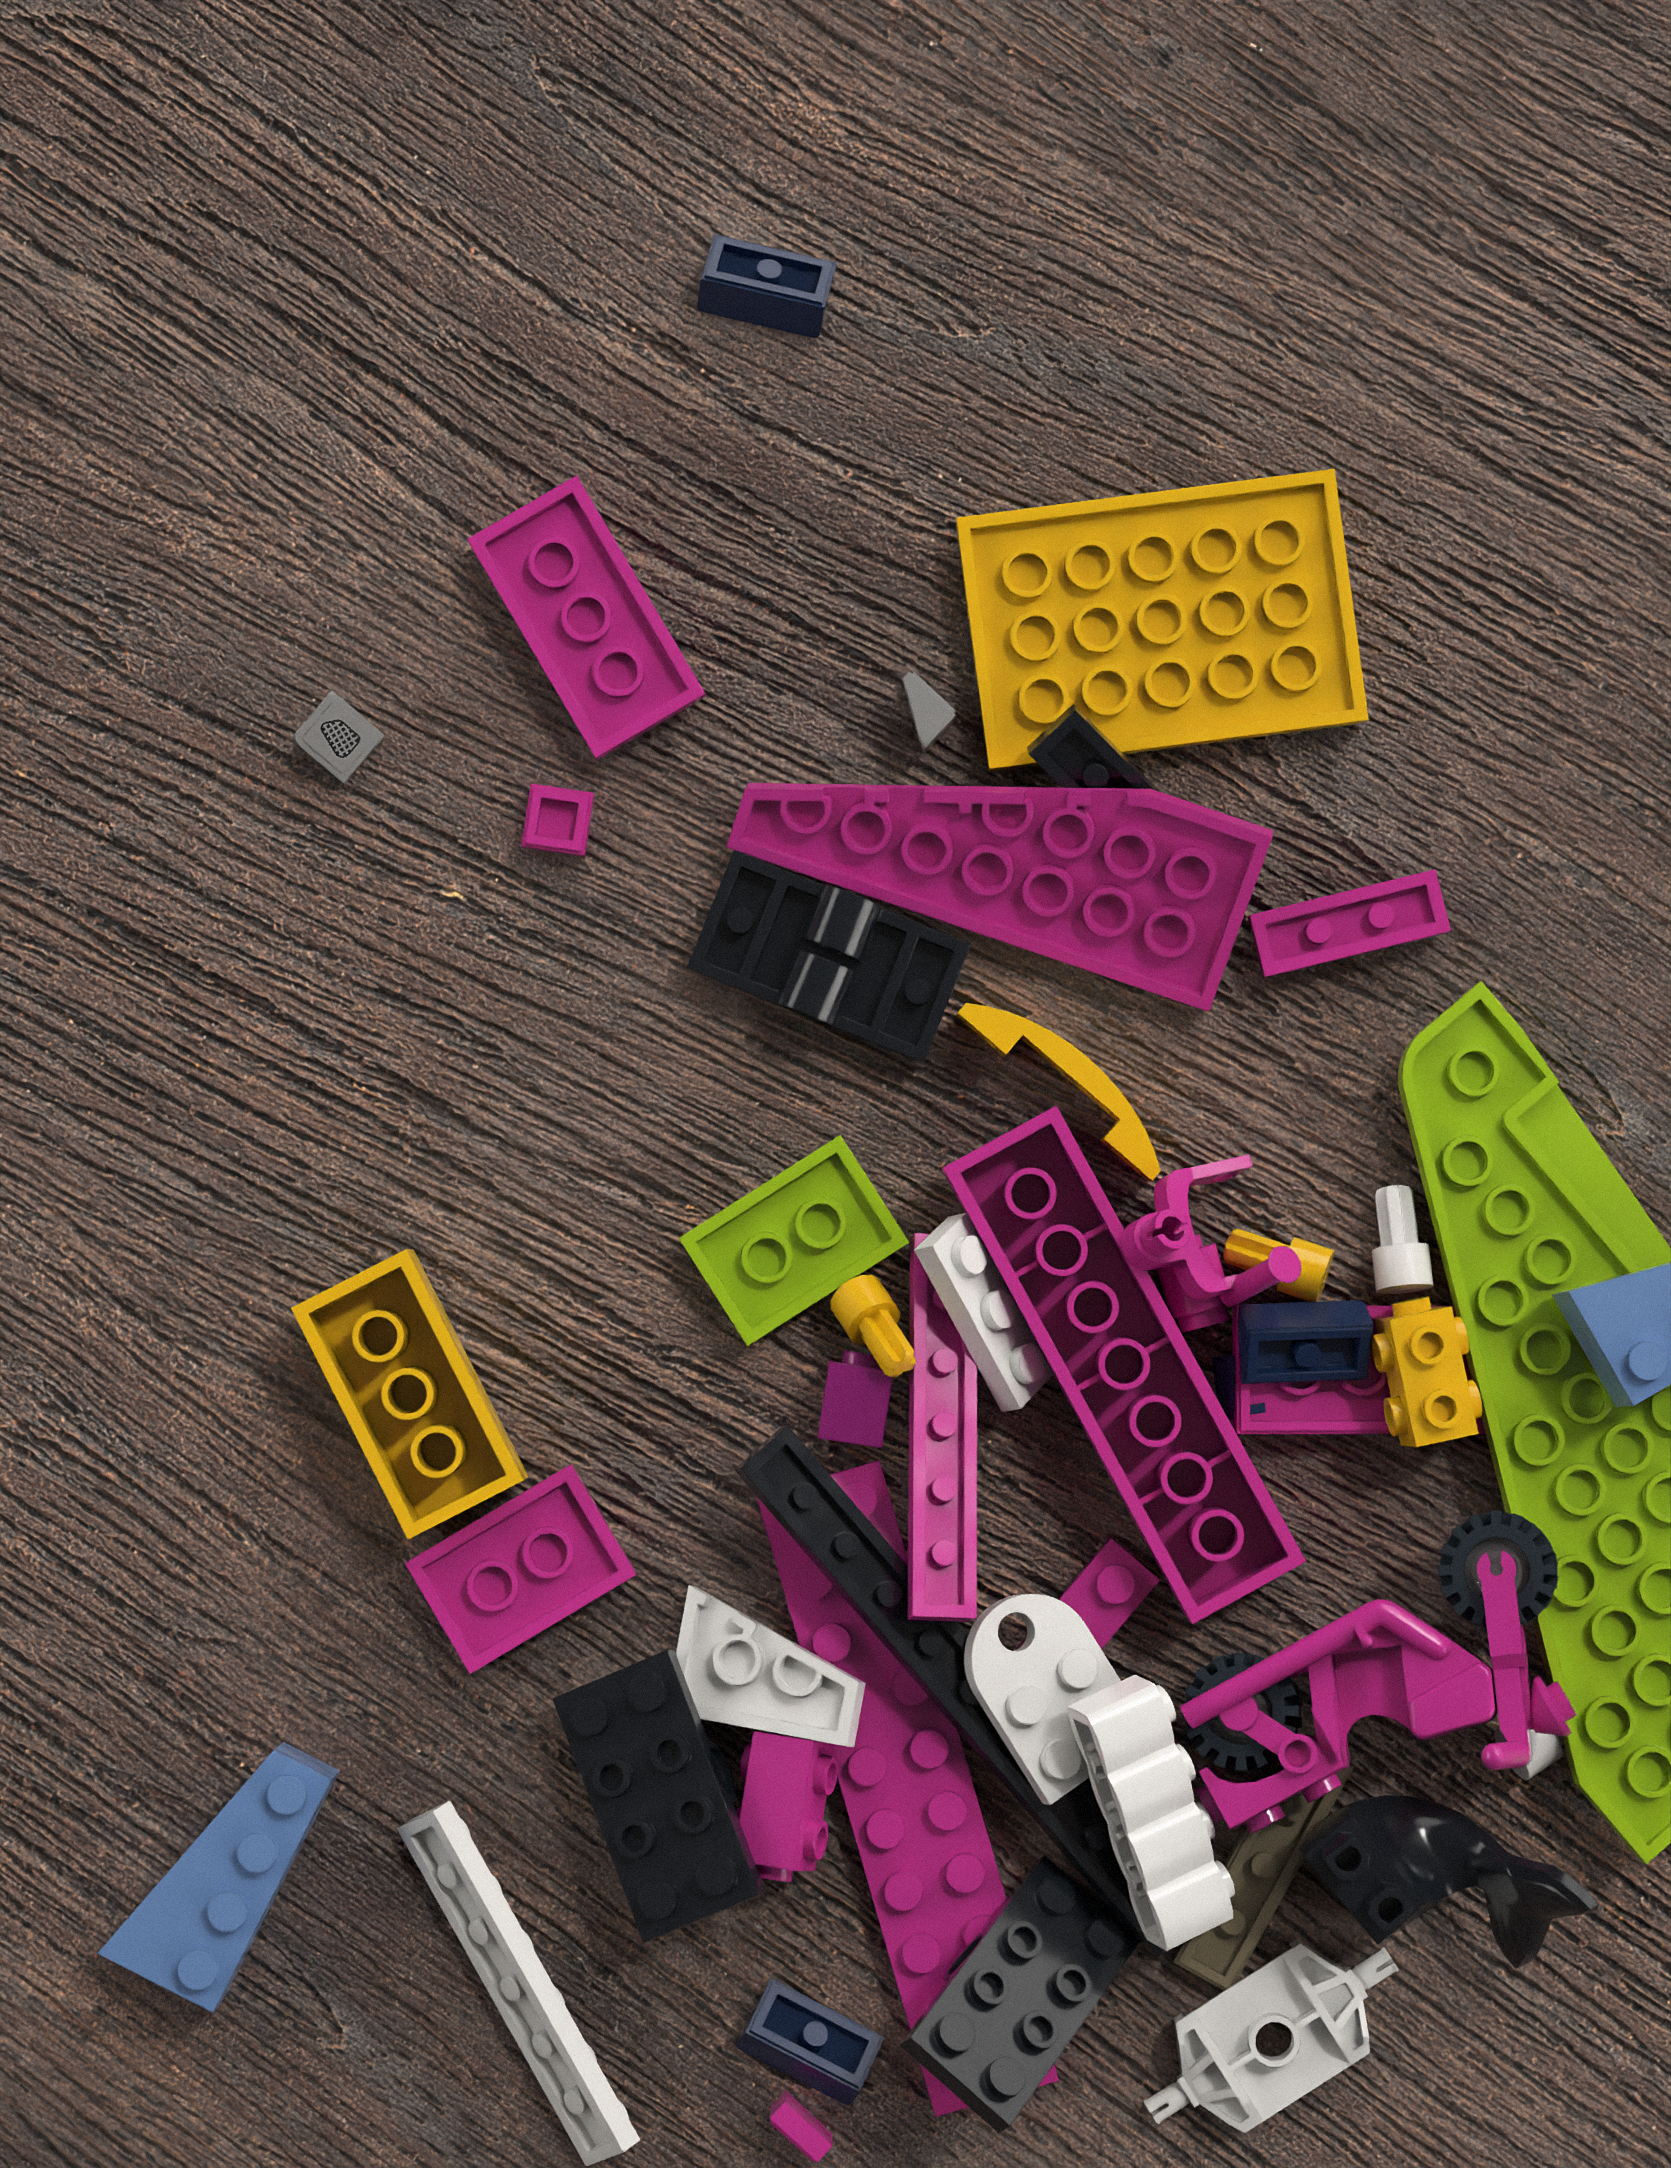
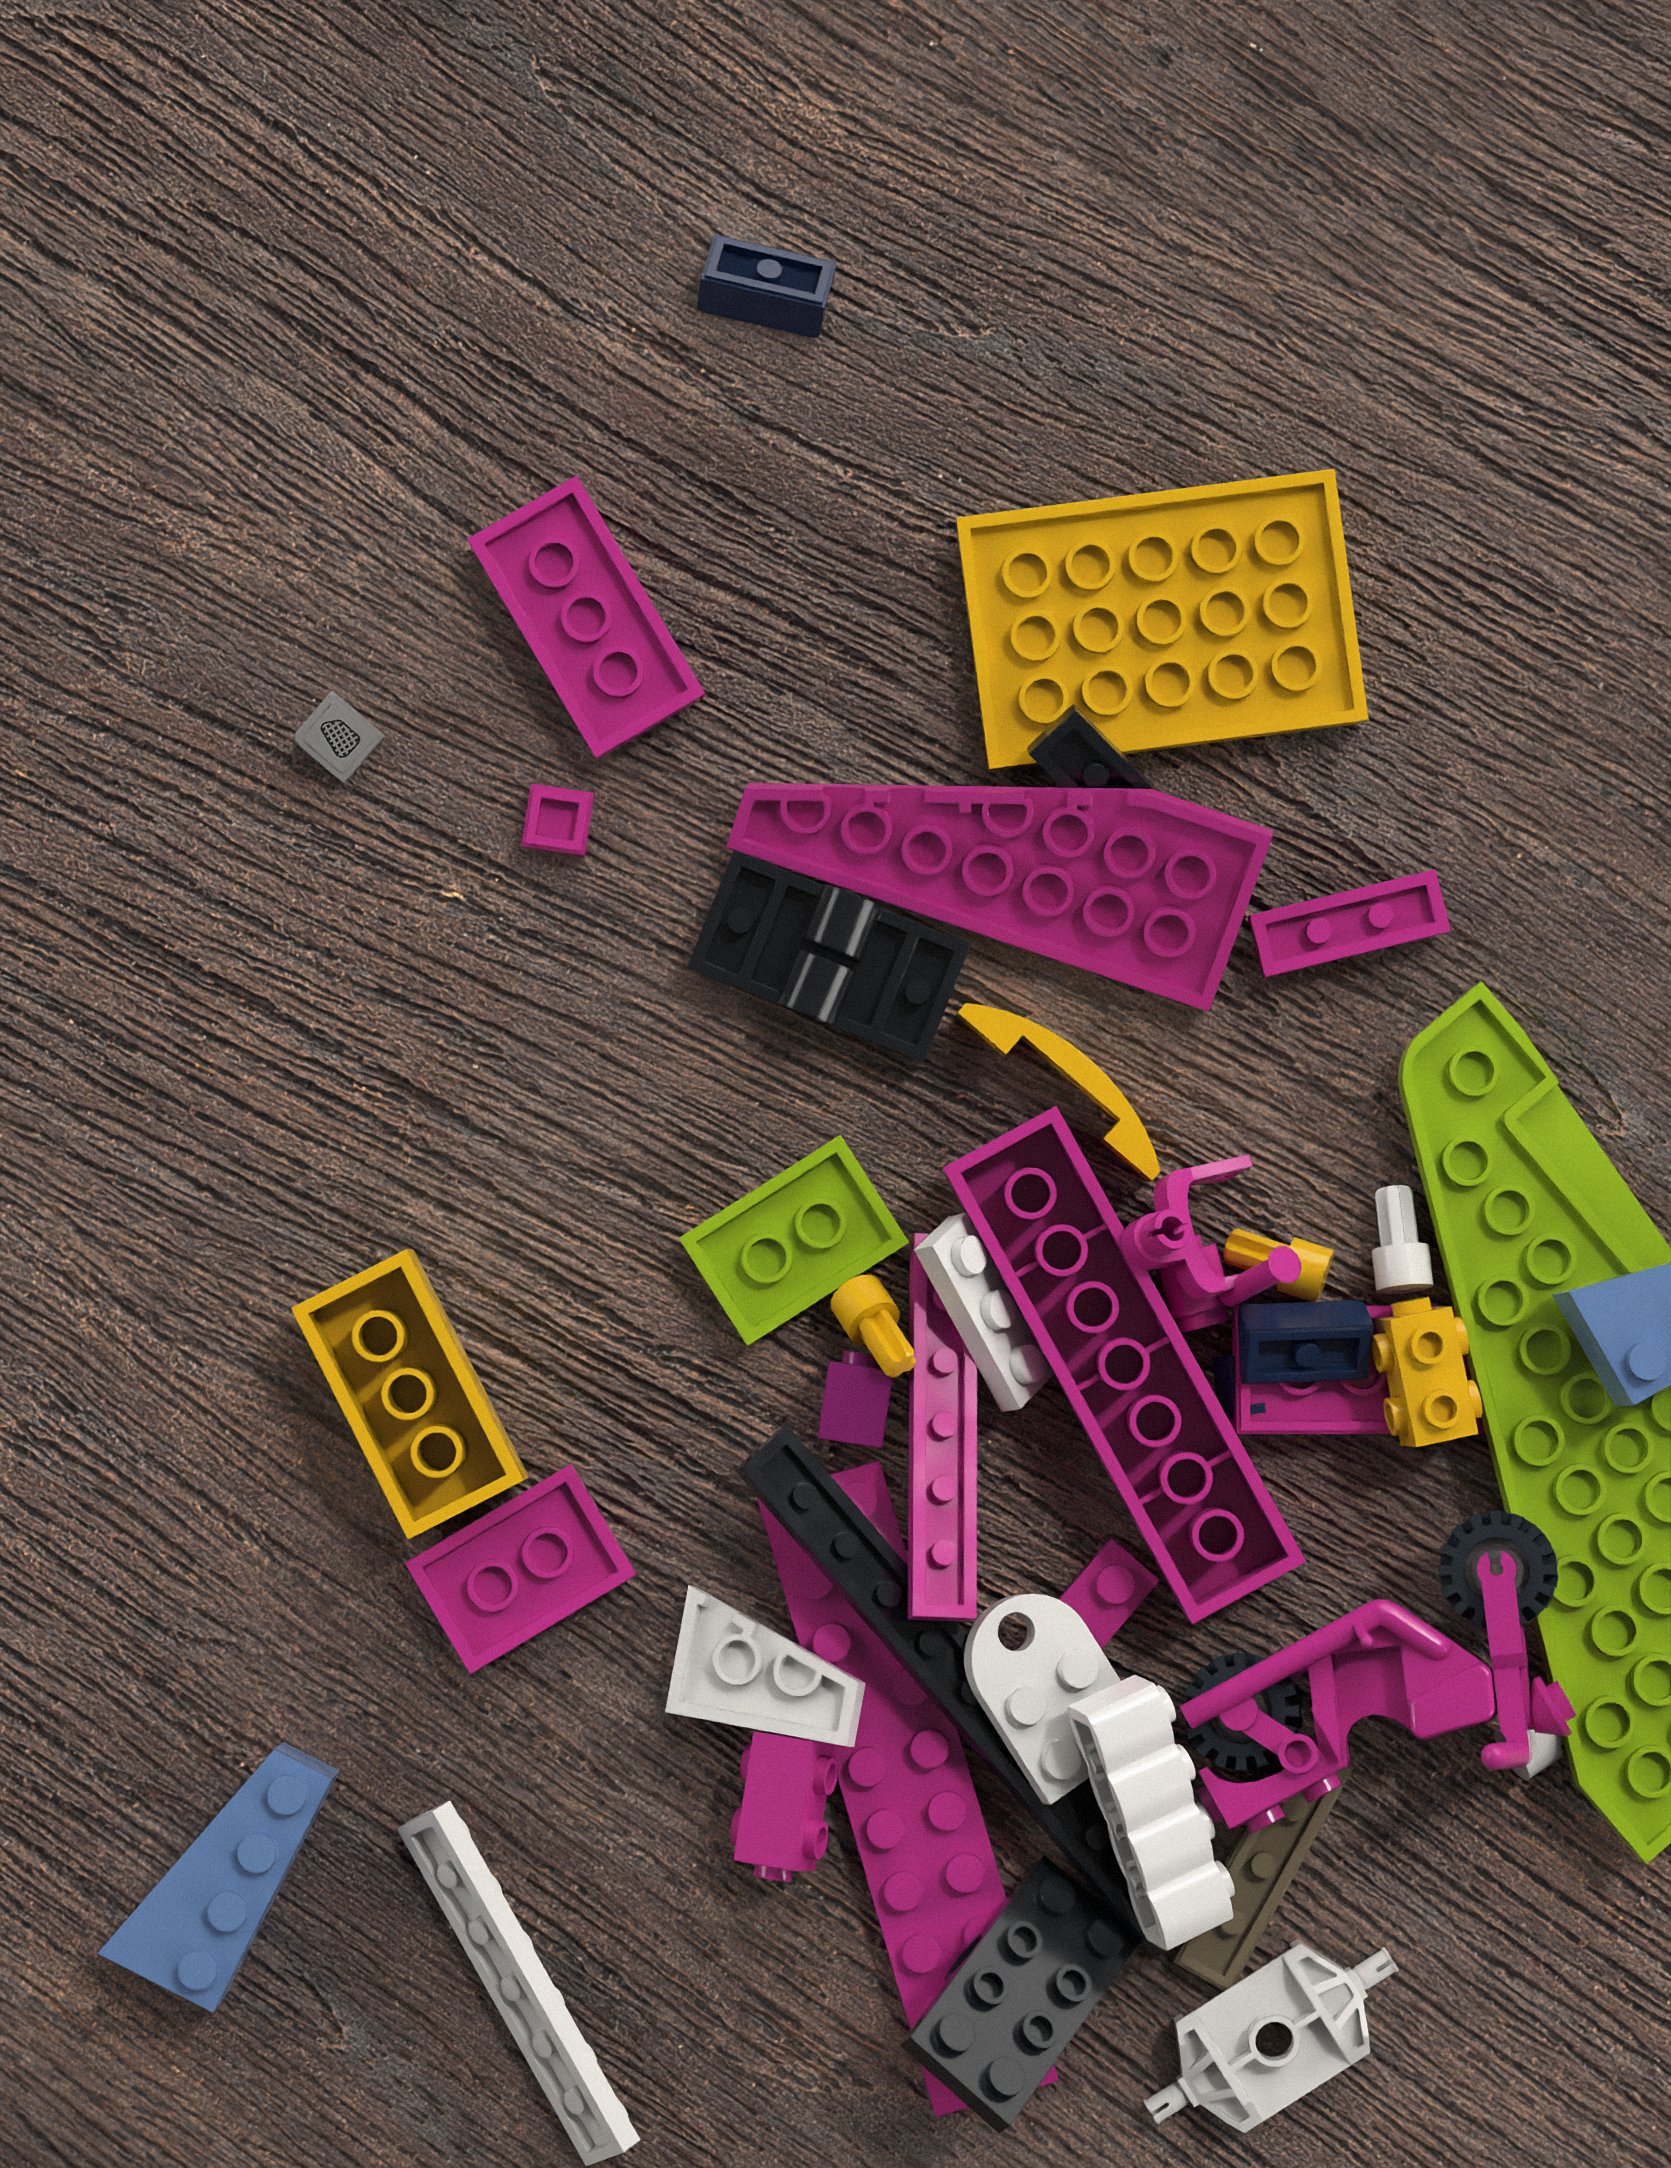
(659, 1795): black plate -> none
(800, 2127): dark pink tile -> none
(810, 2042): dark blue slope -> none
(929, 711): light grey slope -> none
(1407, 1853): black hips -> none

